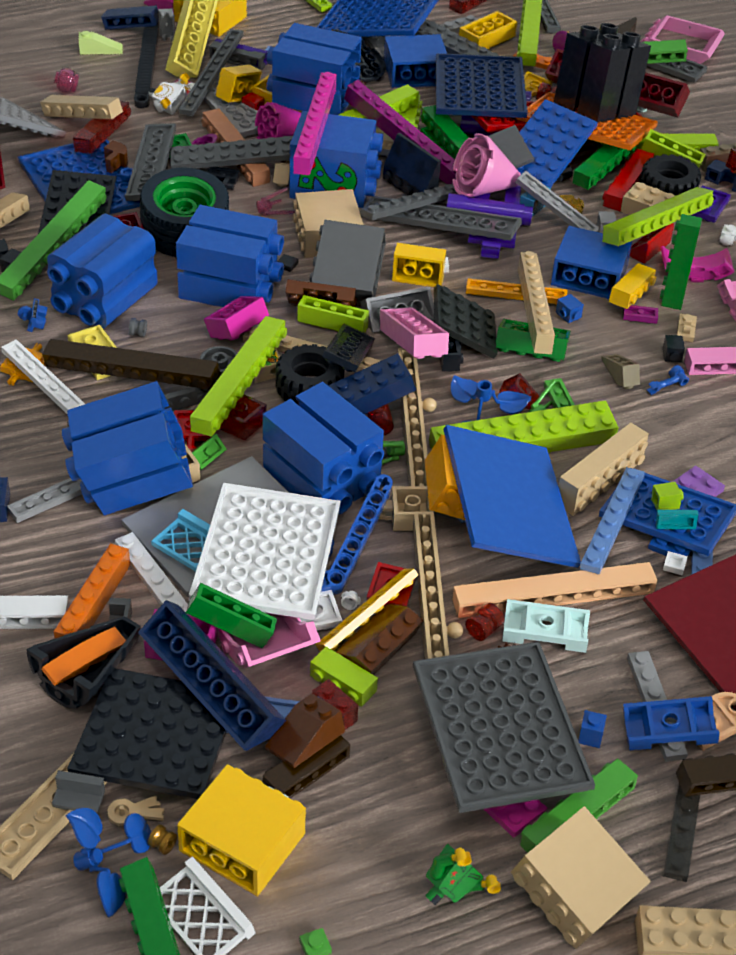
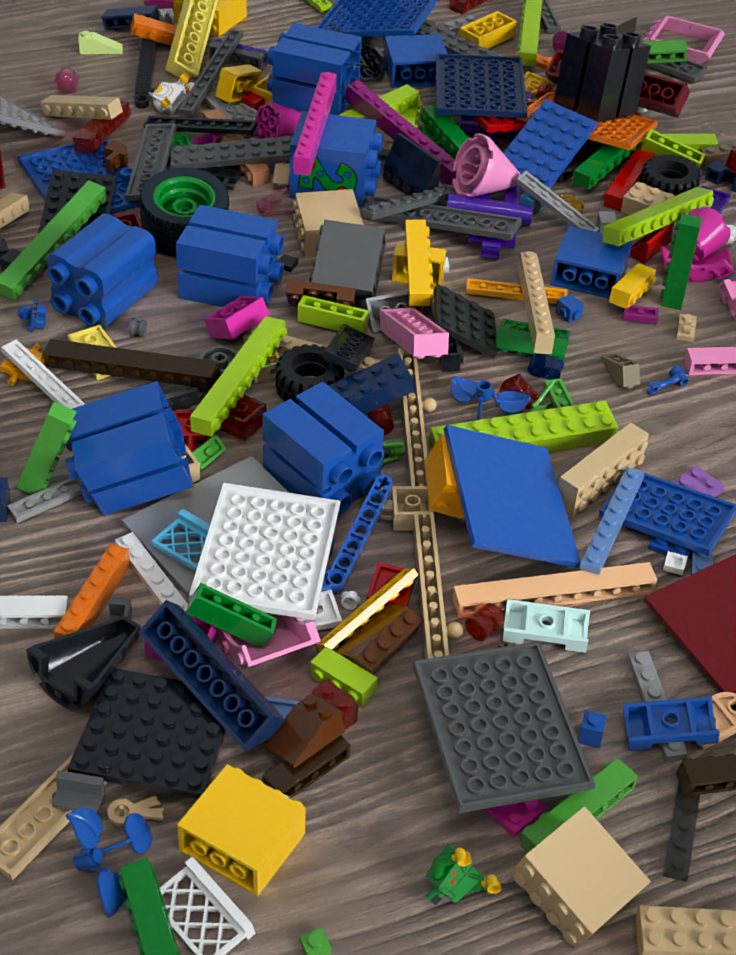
(46, 449): none -> bright green brick
(83, 656): orange slope -> none
(152, 29): none -> orange brick
(162, 839): pearl gold wheel -> none
(207, 125): none -> black plate
(417, 263): none -> yellow brick
(513, 146): dark grey tile -> none
(545, 366): none -> clear blue beam
(667, 496): lime brick -> none
(673, 348): black brick -> none
(676, 519): teal tile -> none
(712, 233): none -> dark pink cone

